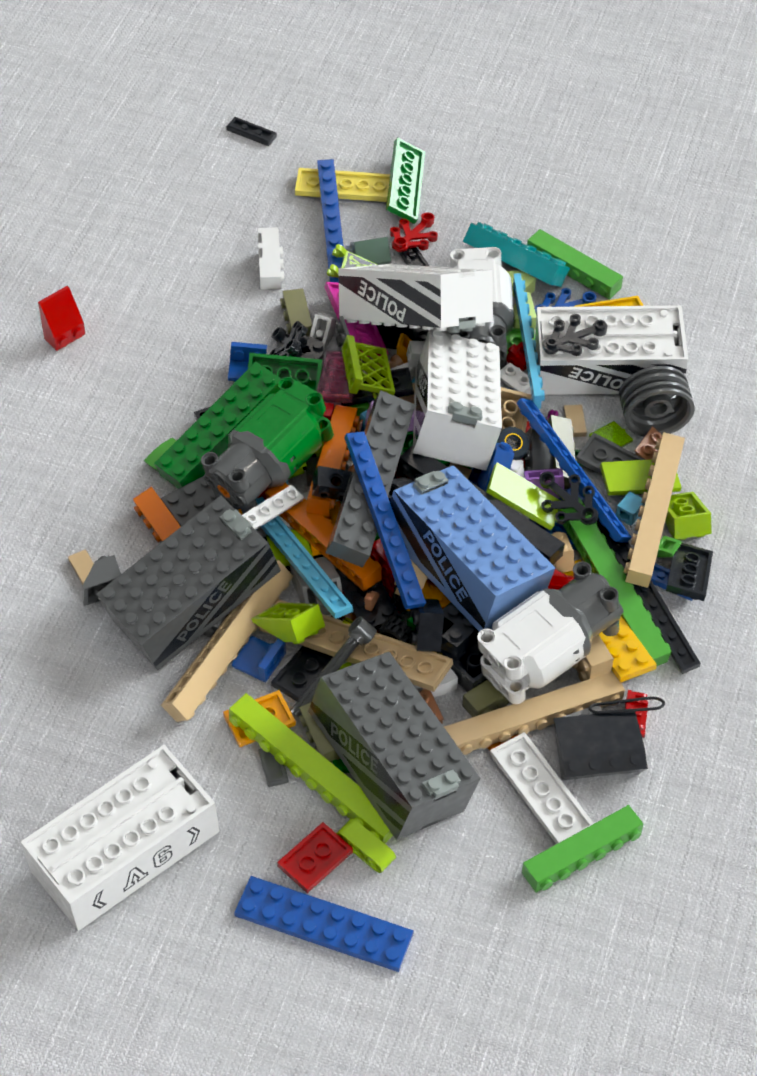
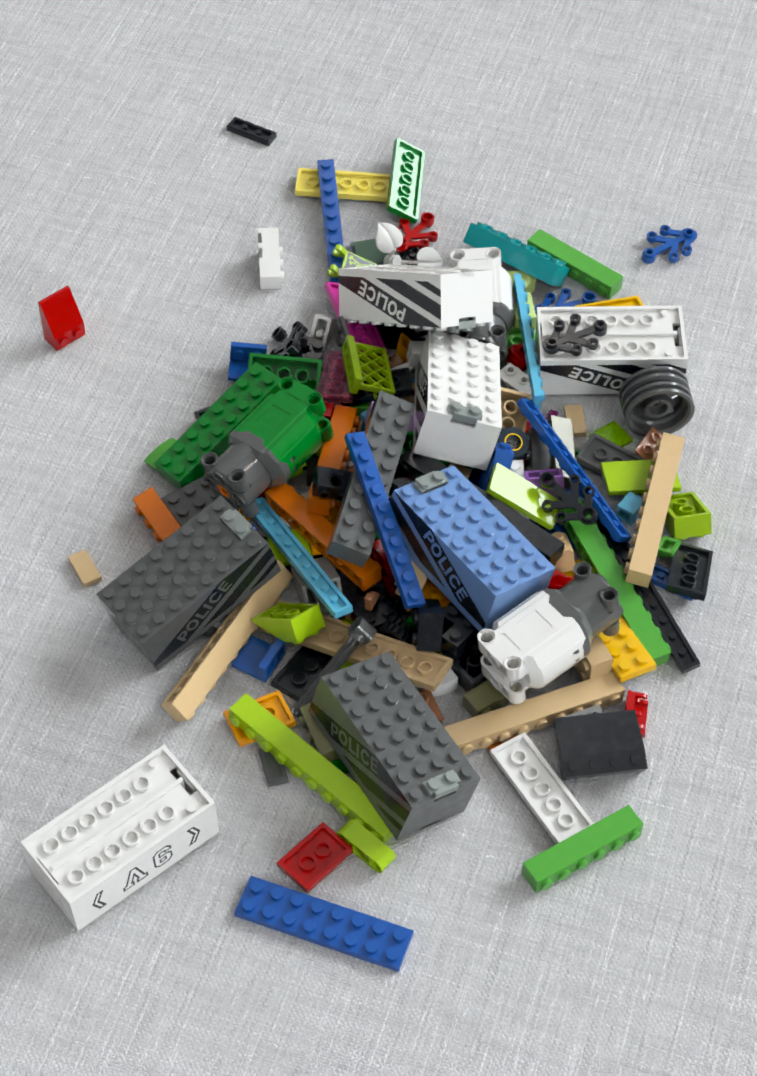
(100, 575): dark grey slope -> none
(273, 507): white bracket -> none
(295, 309): olive brick -> none
(390, 237): none -> white plant
(627, 710): black piece -> none
(686, 235): none -> blue plant

